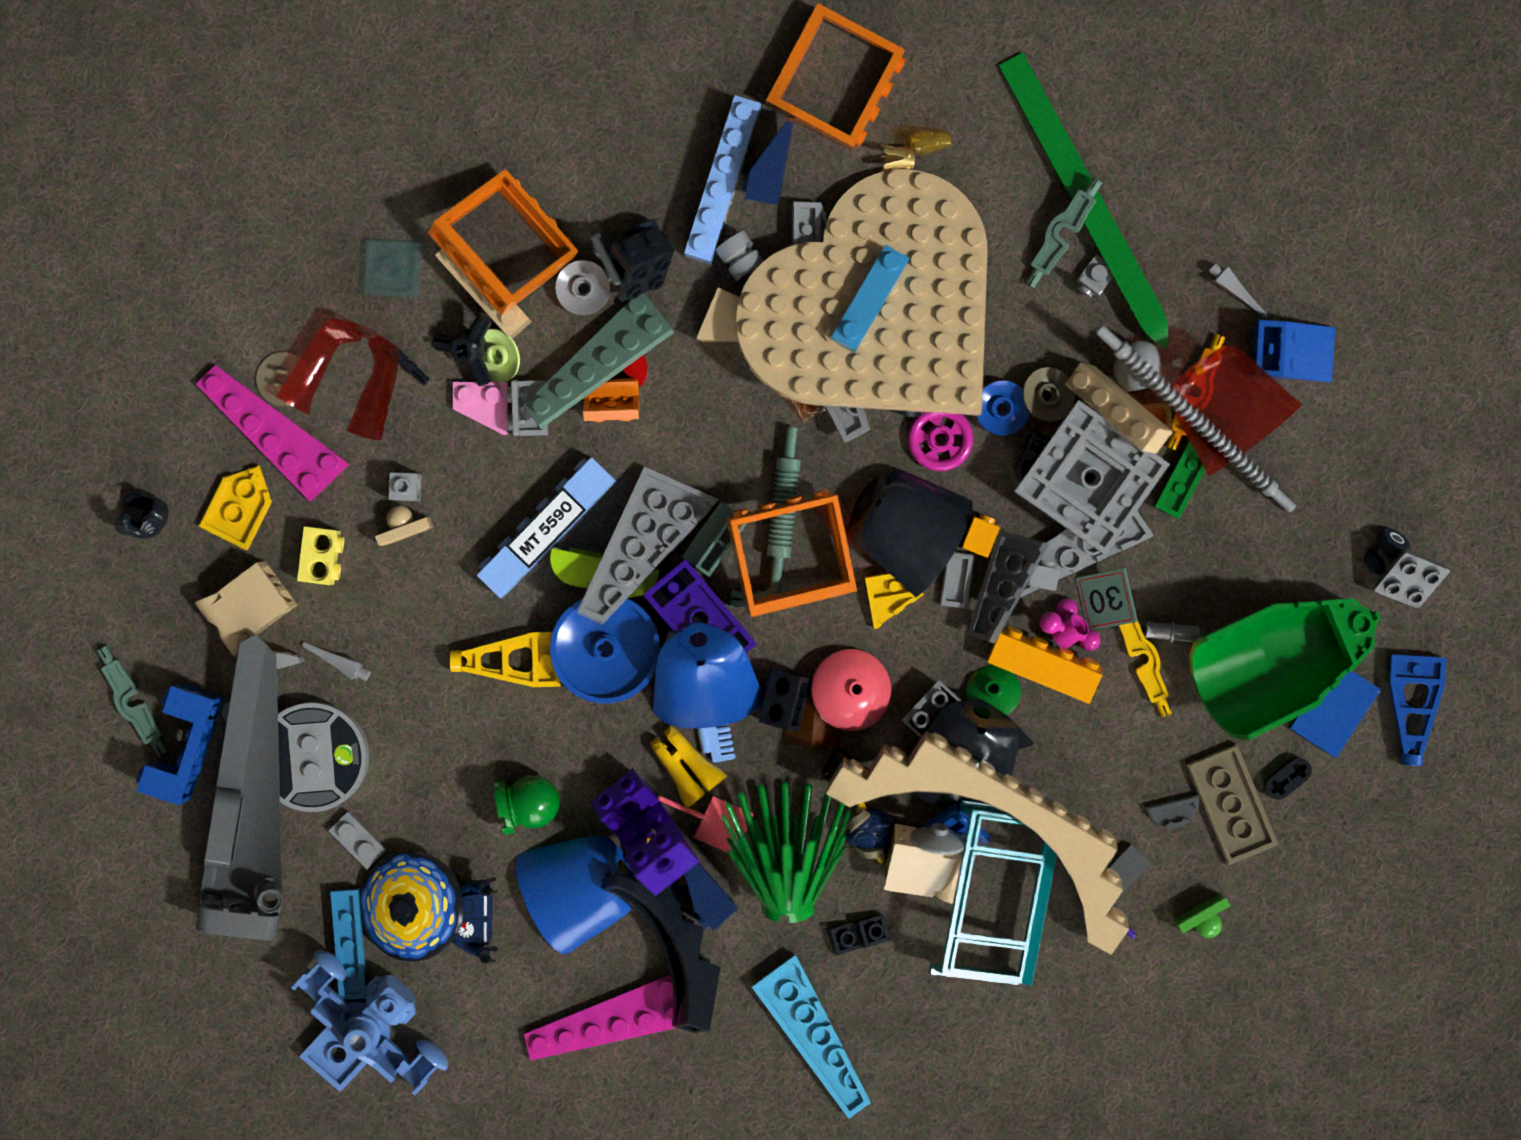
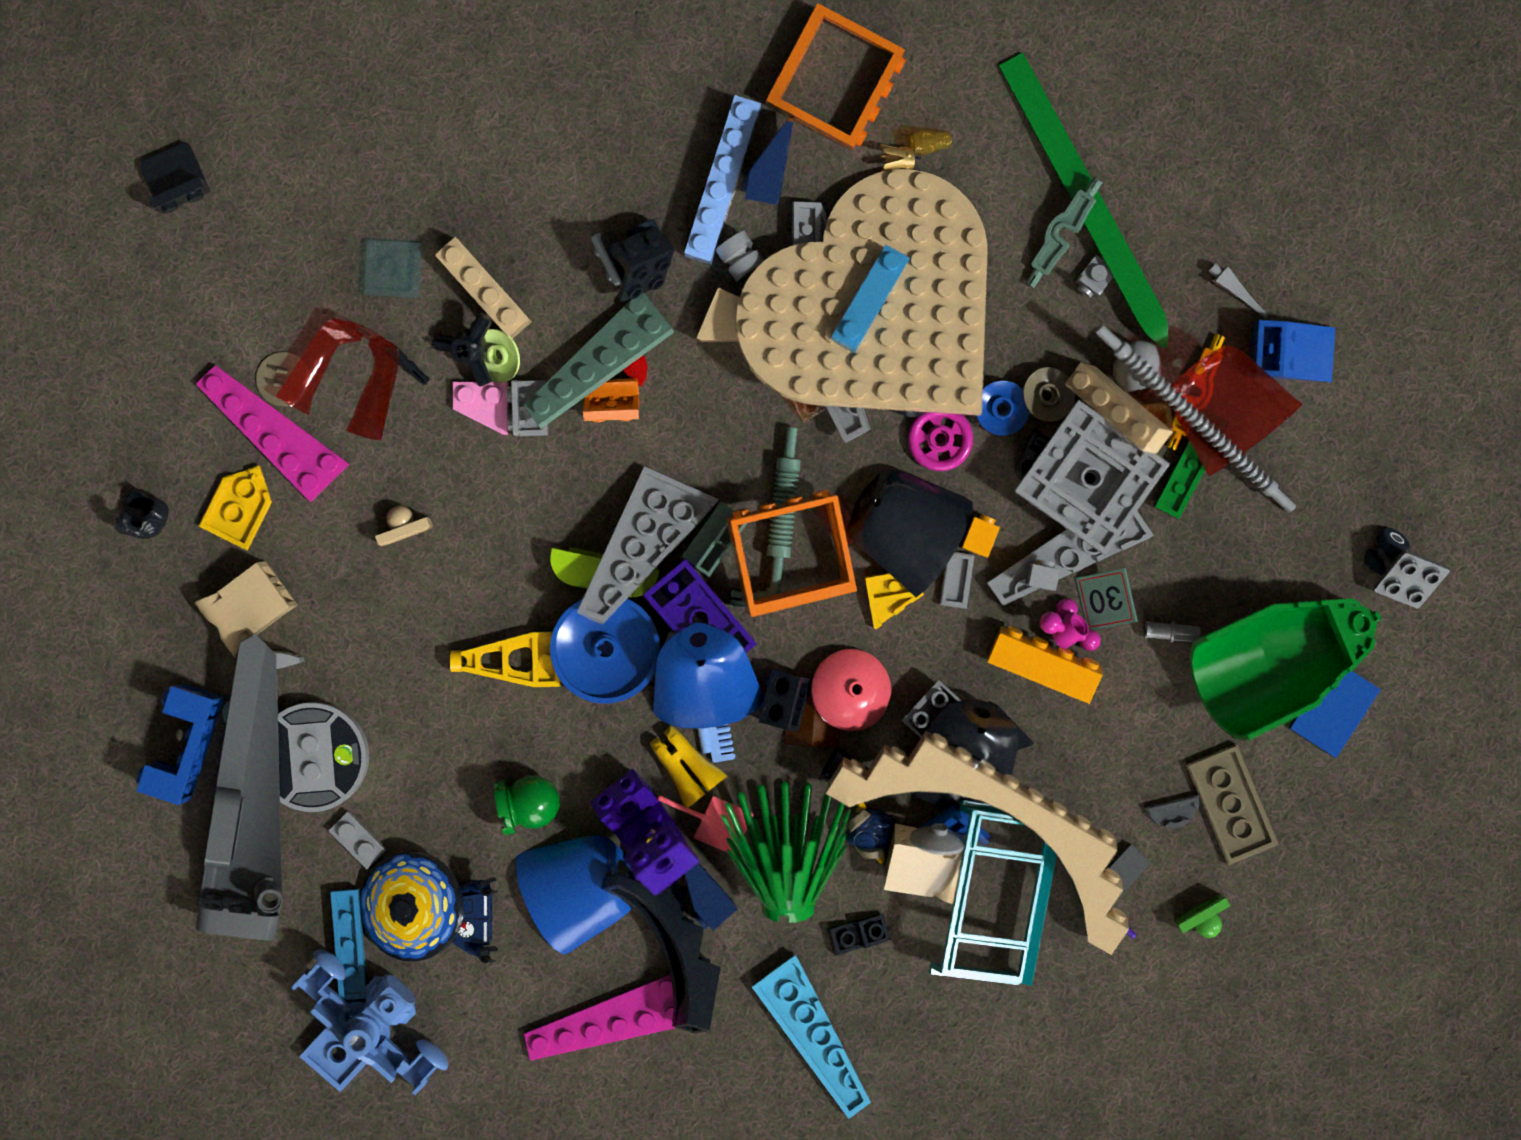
(124, 688): sand green piece -> none
(174, 178): none -> black bracket
(312, 554): light yellow brick -> none
(347, 666): light grey piece -> none
(405, 487): light grey brick -> none
(474, 267): orange window -> none
(546, 528): brick -> none
(582, 273): light grey dish -> none
(1006, 577): dark grey wing -> none
(1007, 696): green dish -> none
(1148, 672): yellow piece -> none
(1291, 783): black beam -> none
(1420, 670): blue plate -> none

